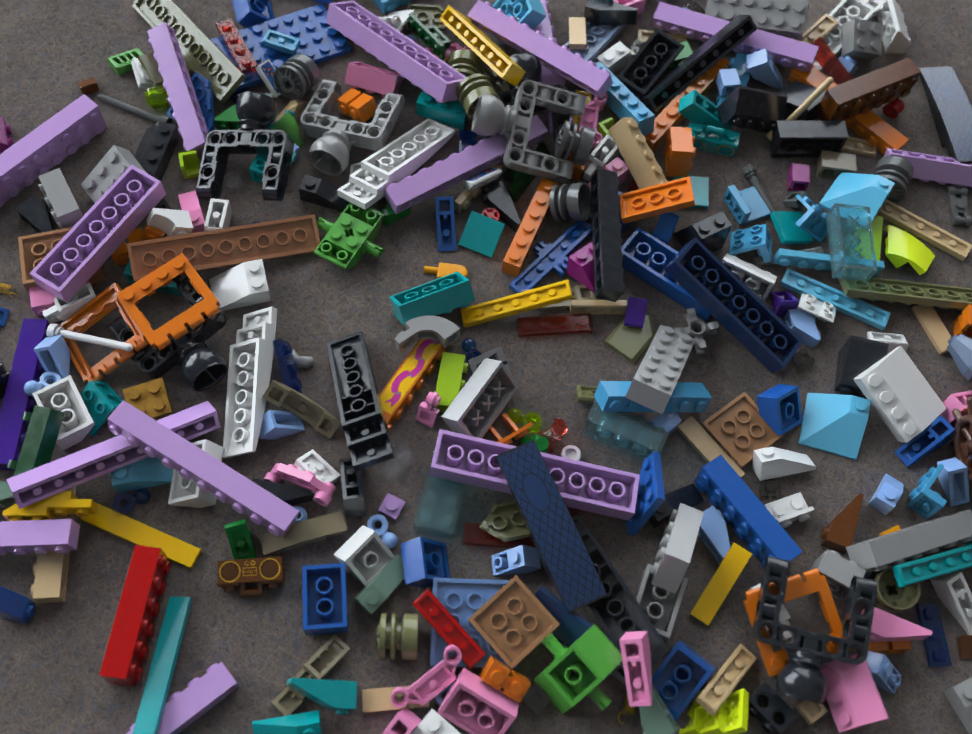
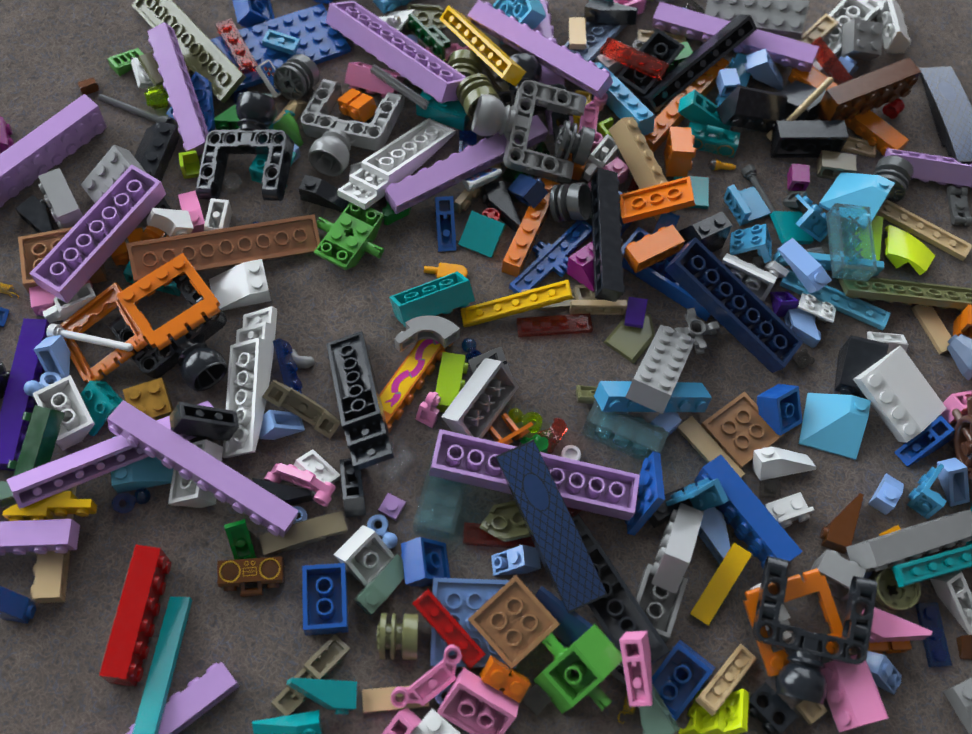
(144, 535): yellow tile -> none
(203, 421): none -> black piece
(397, 85): none -> light grey axle
(528, 190): none -> dark blue brick
(634, 58): none -> clear red plate
(653, 248): none -> orange brick
(702, 496): none -> dark azure bracket
(717, 165): none -> light orange piece
(776, 269): none -> white plate
(804, 266): none -> light blue slope

